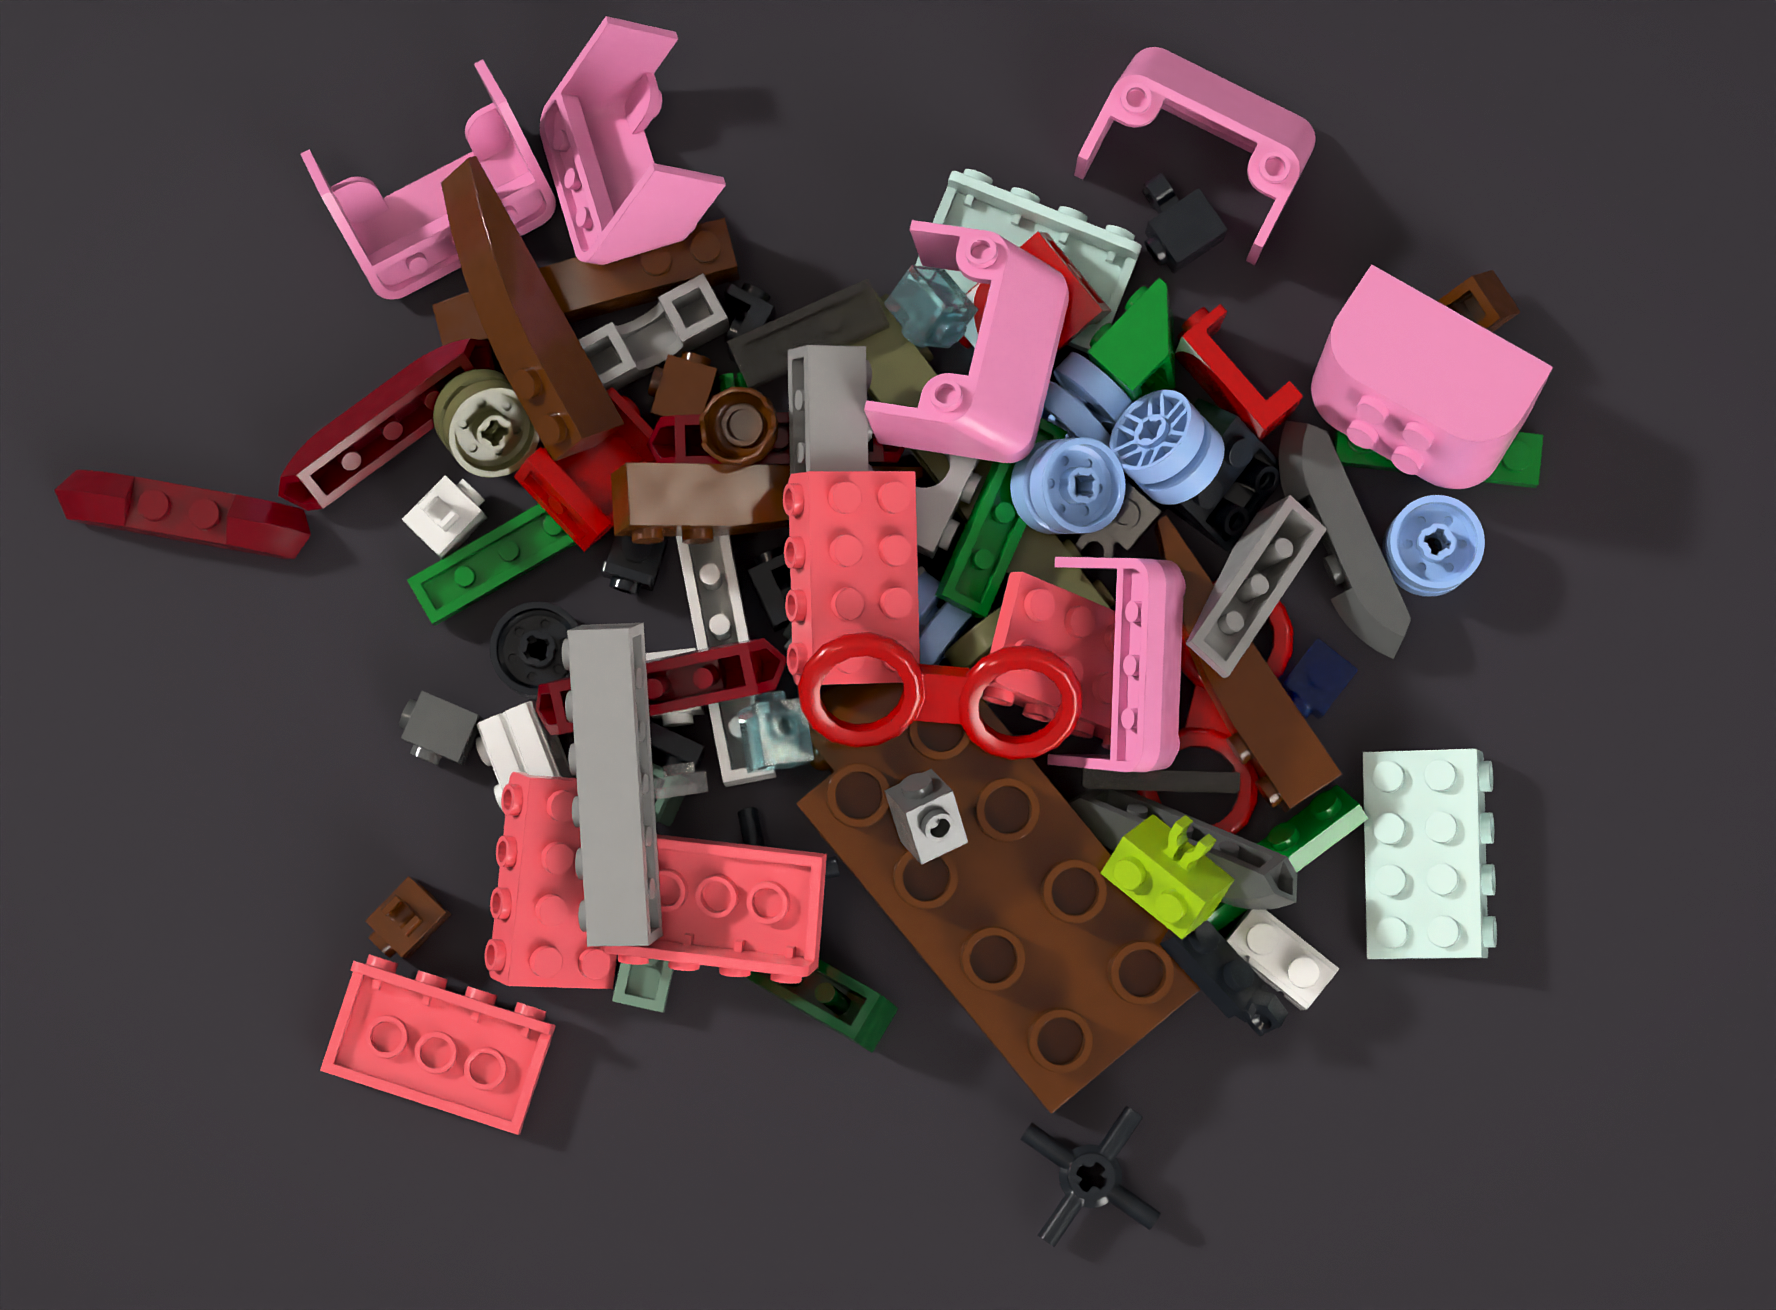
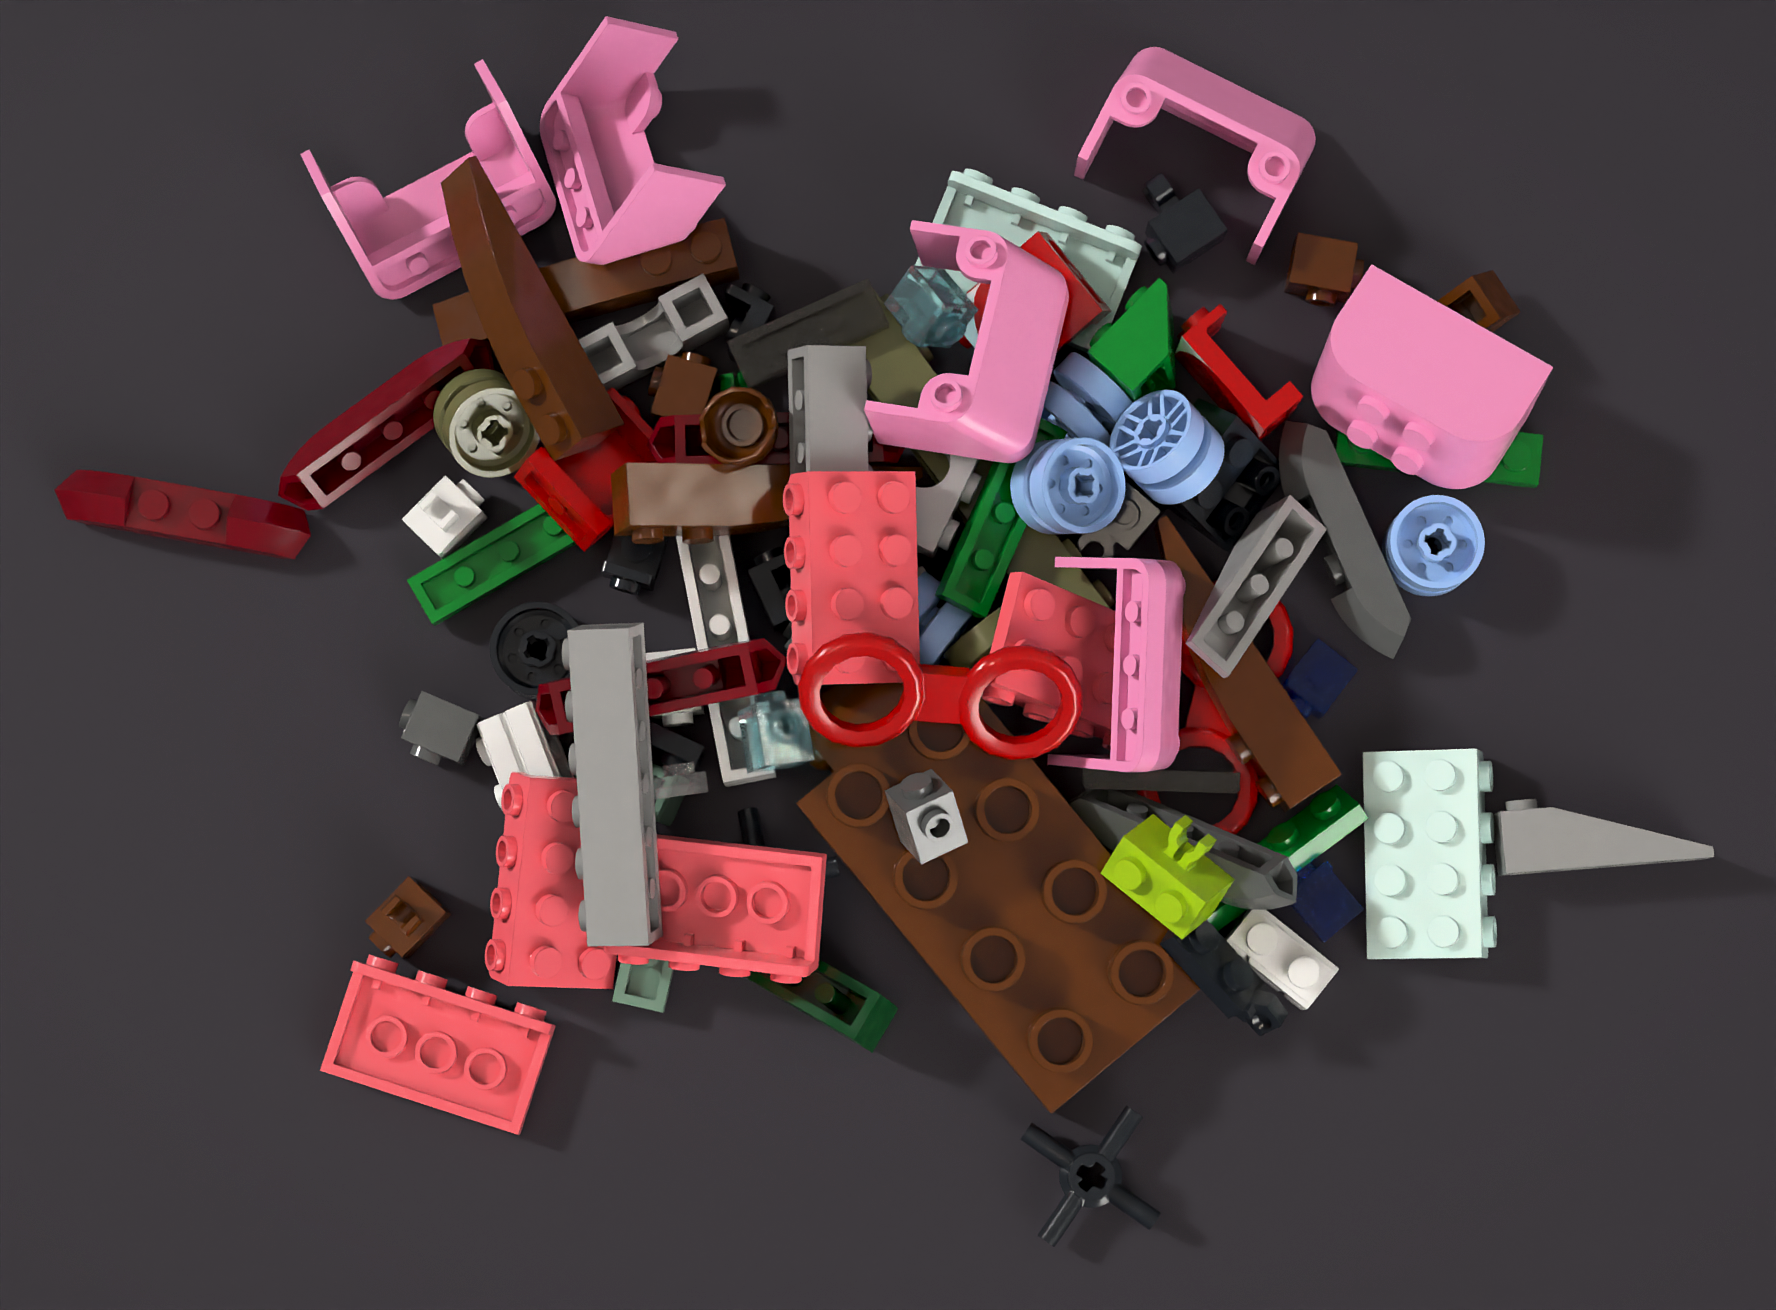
(1323, 269): none -> reddish brown brick
(1324, 900): none -> clear blue bracket
(1560, 840): none -> light grey slope

